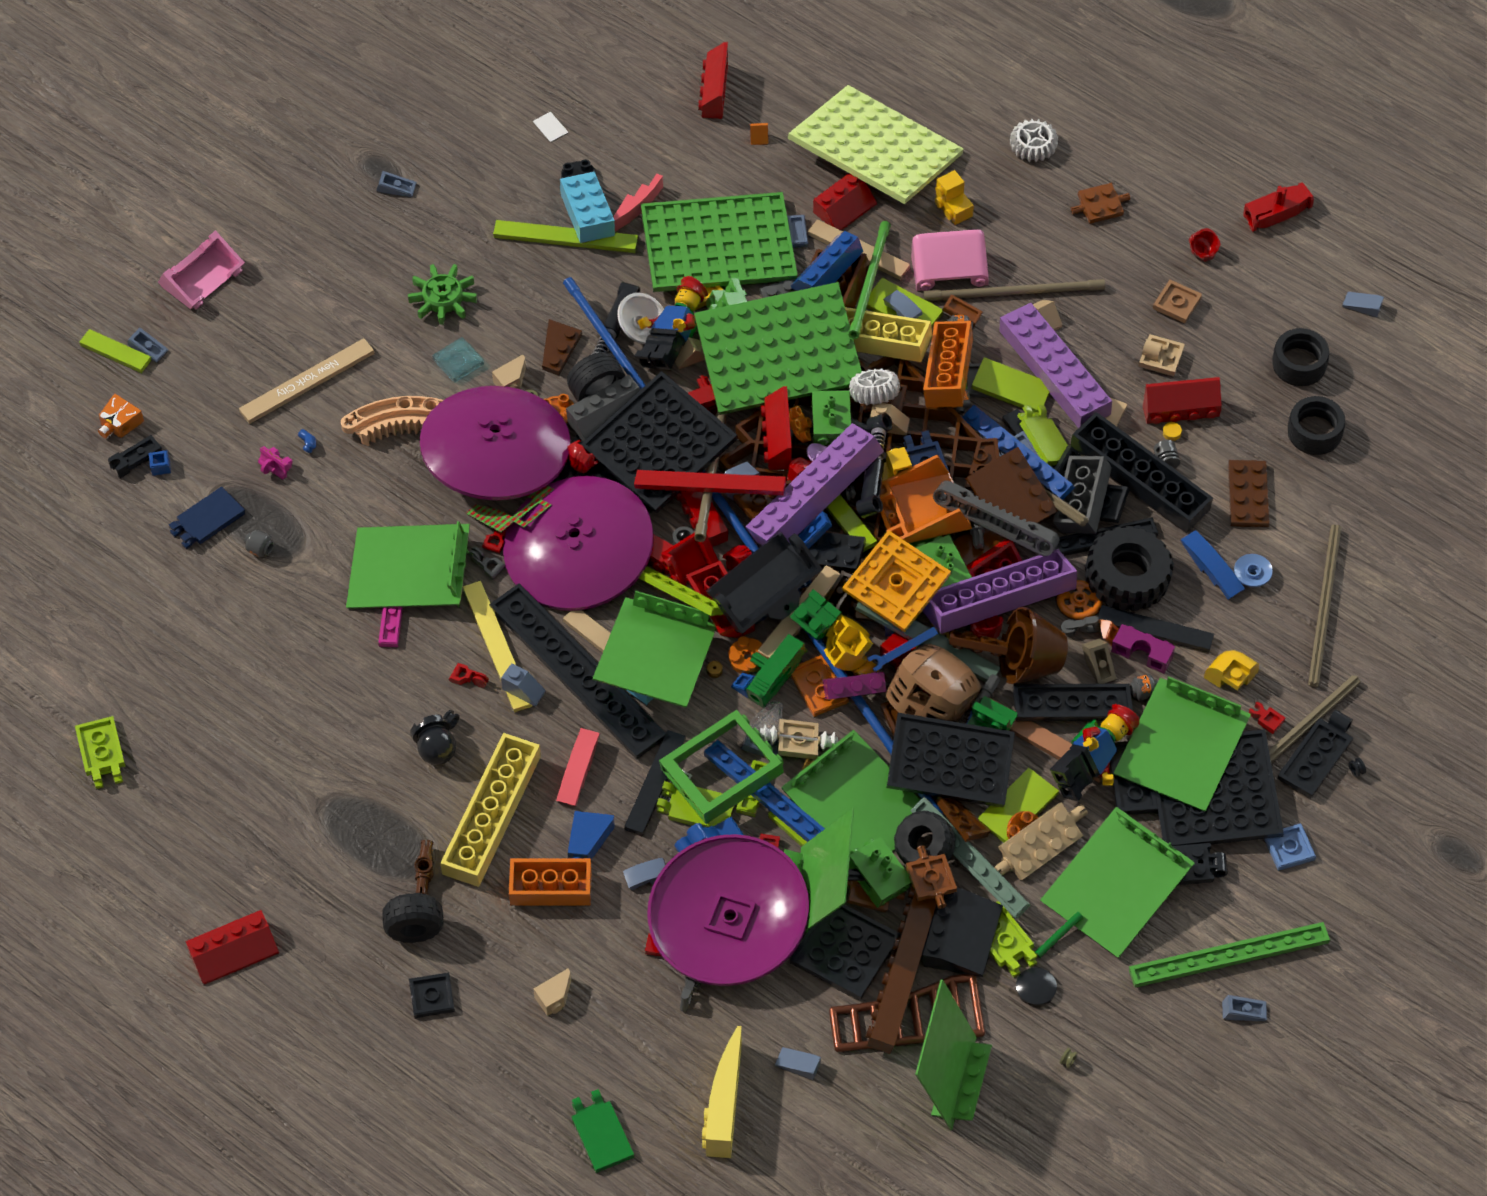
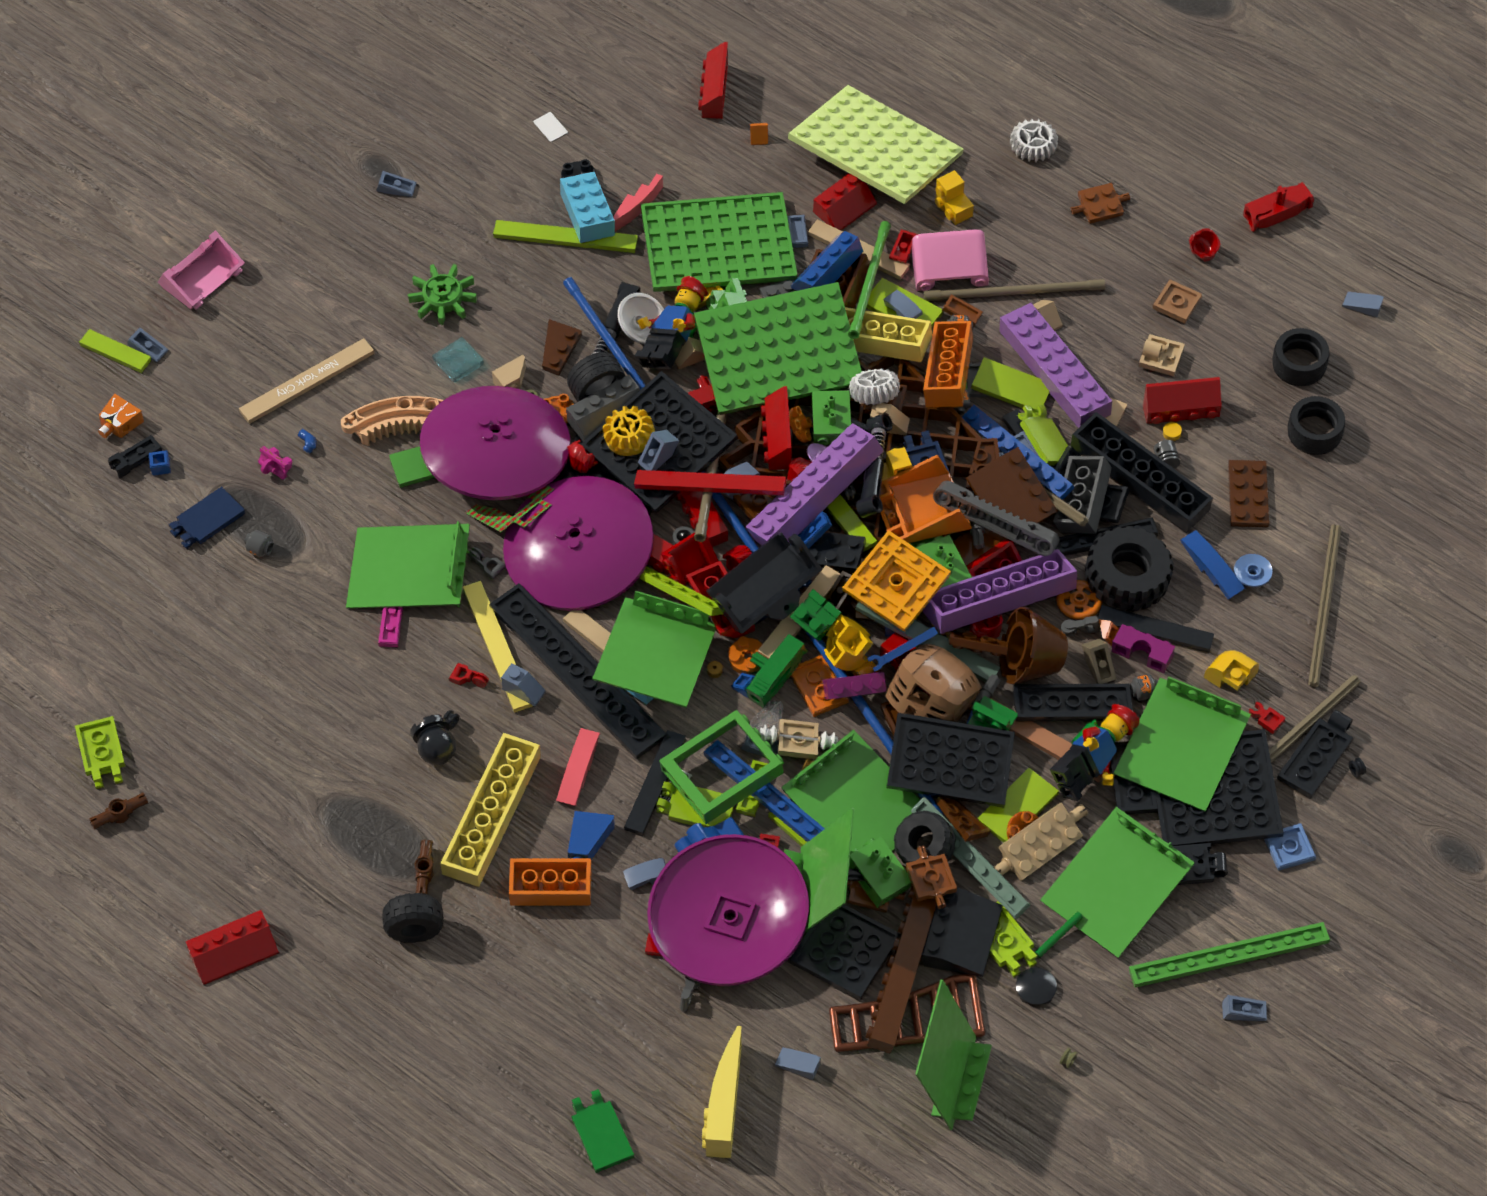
(111, 815): none -> reddish brown pin
(409, 467): none -> bright green tile
(431, 995): black tile -> none
(493, 547): red piece -> none
(553, 993): tan slope -> none
(628, 442): none -> yellow gear
(658, 450): none -> sand blue slope
(902, 247): none -> red slope

